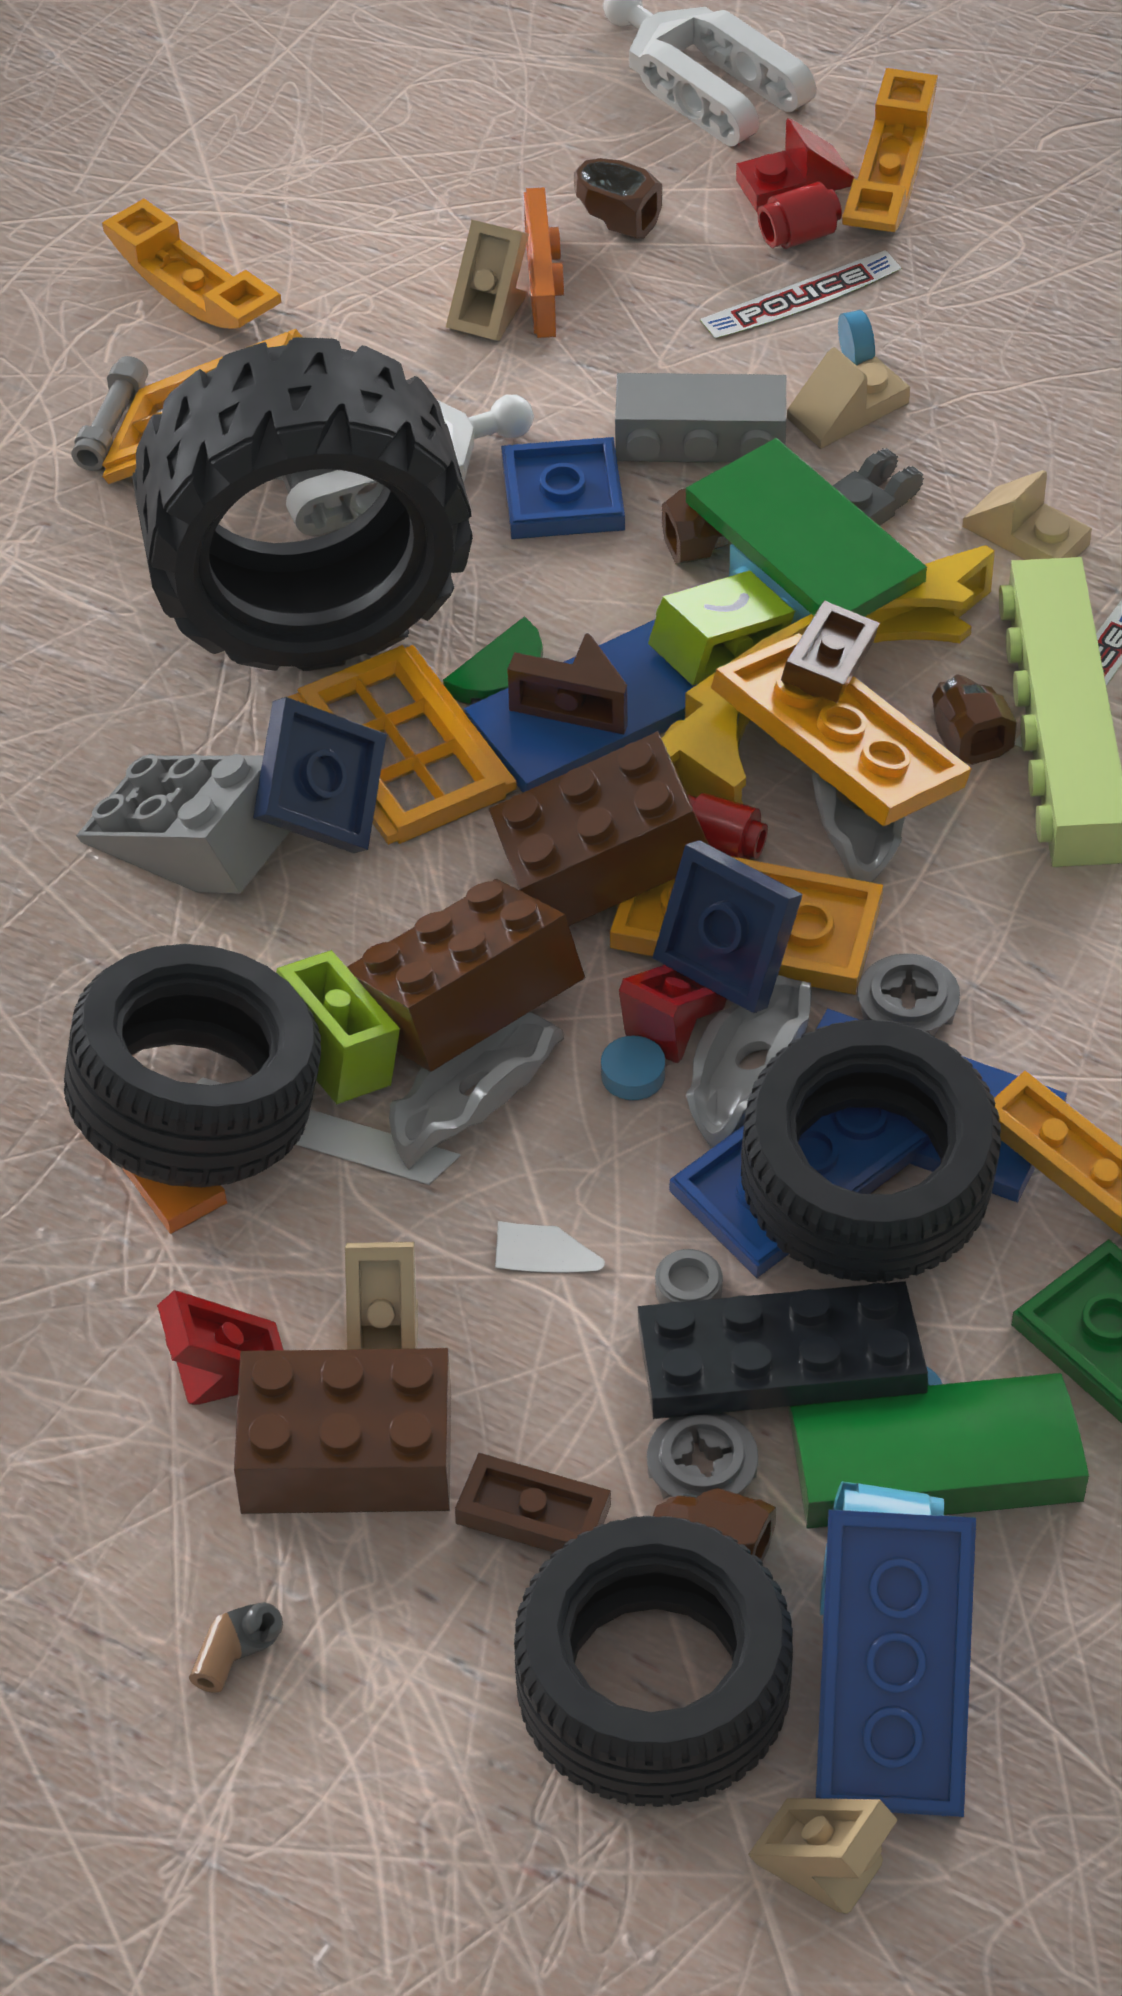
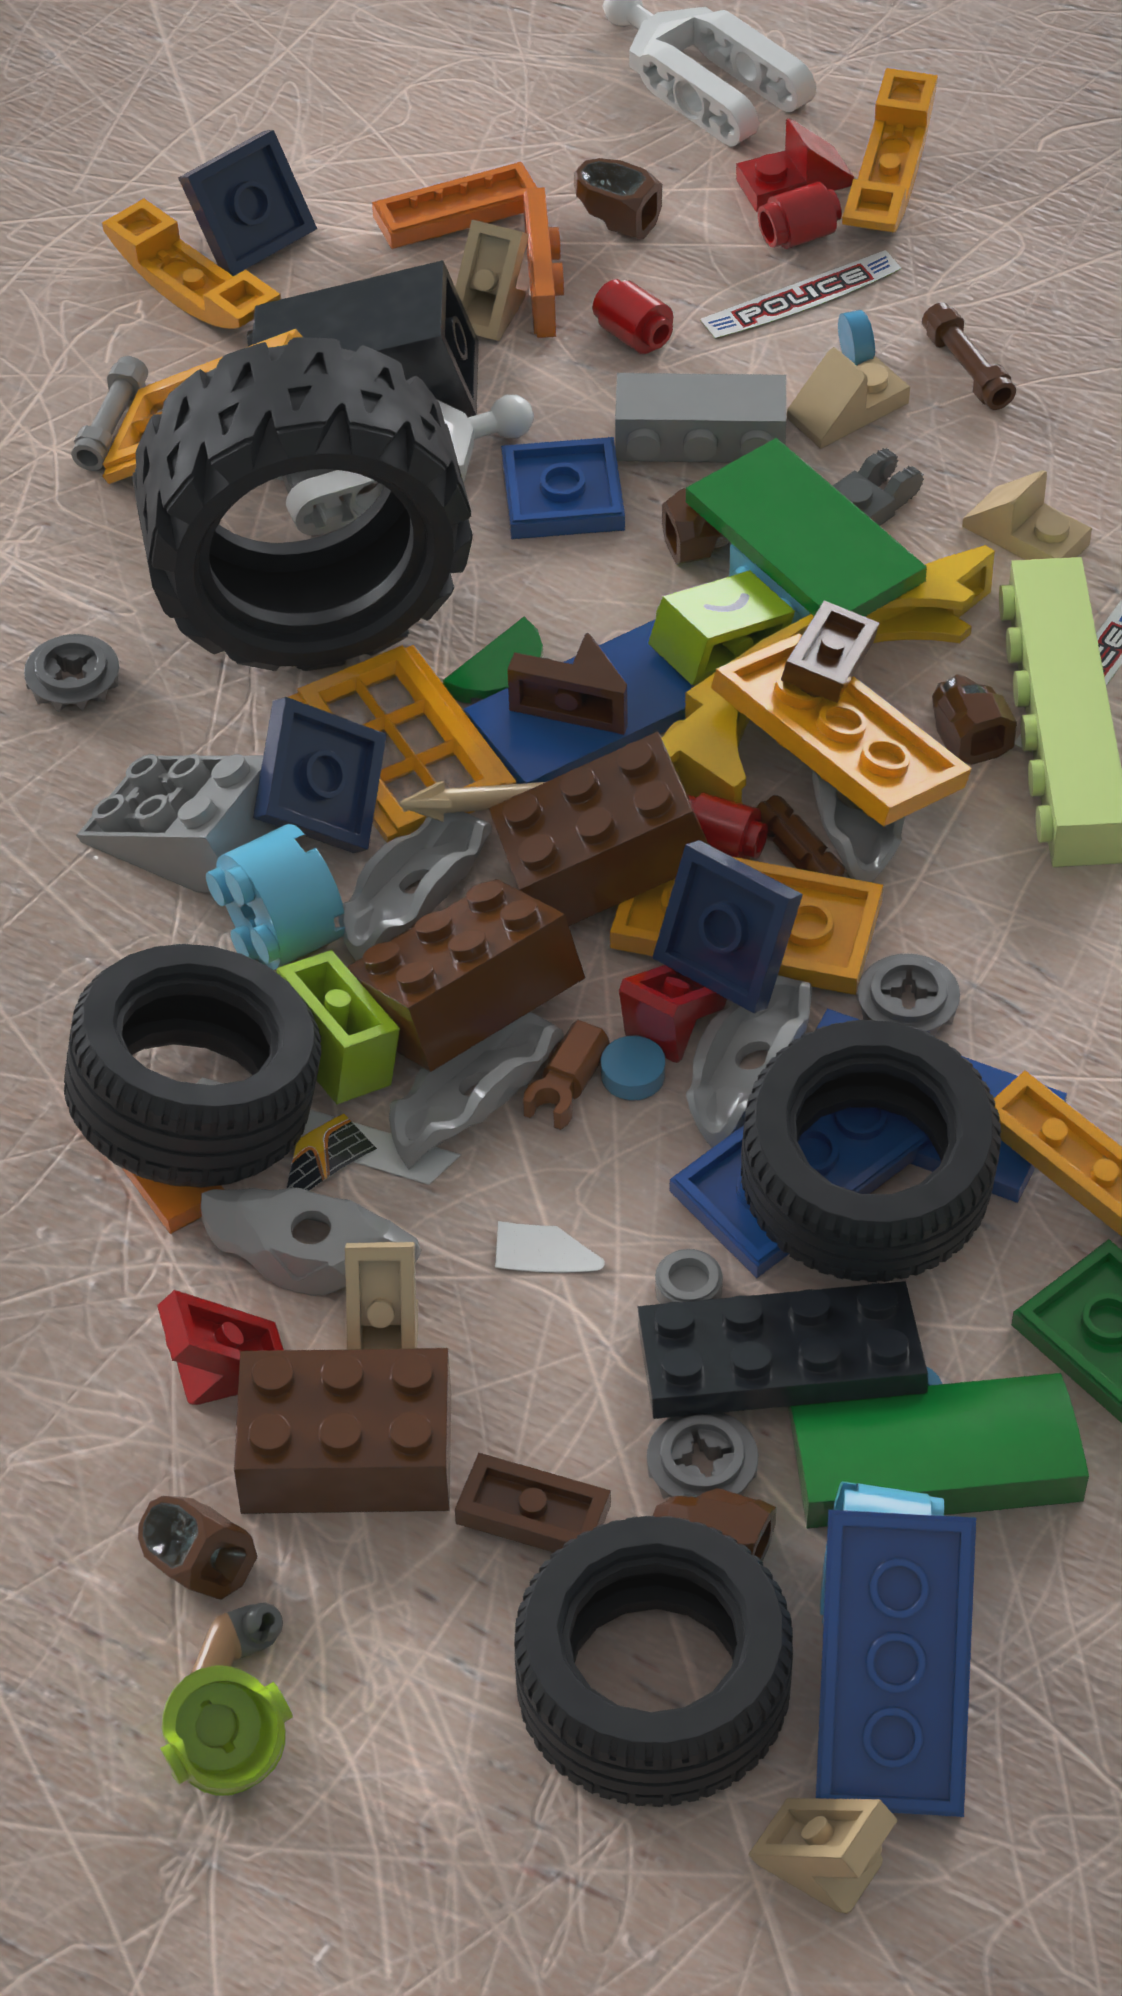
(71, 654): none -> flat silver gear
(196, 1545): none -> reddish brown rock
(223, 1730): none -> lime cap
(248, 203): none -> dark blue tile
(261, 1226): none -> light grey piece
(277, 898): none -> medium azure brick
(327, 1152): none -> sticker
(401, 314): none -> black slope
(435, 853): none -> light grey piece
(437, 800): none -> tan piece
(452, 205): none -> orange plate
(567, 1072): none -> dark orange bar
(633, 315): none -> red brick
(797, 838): none -> reddish brown axle
(990, 383): none -> reddish brown bar

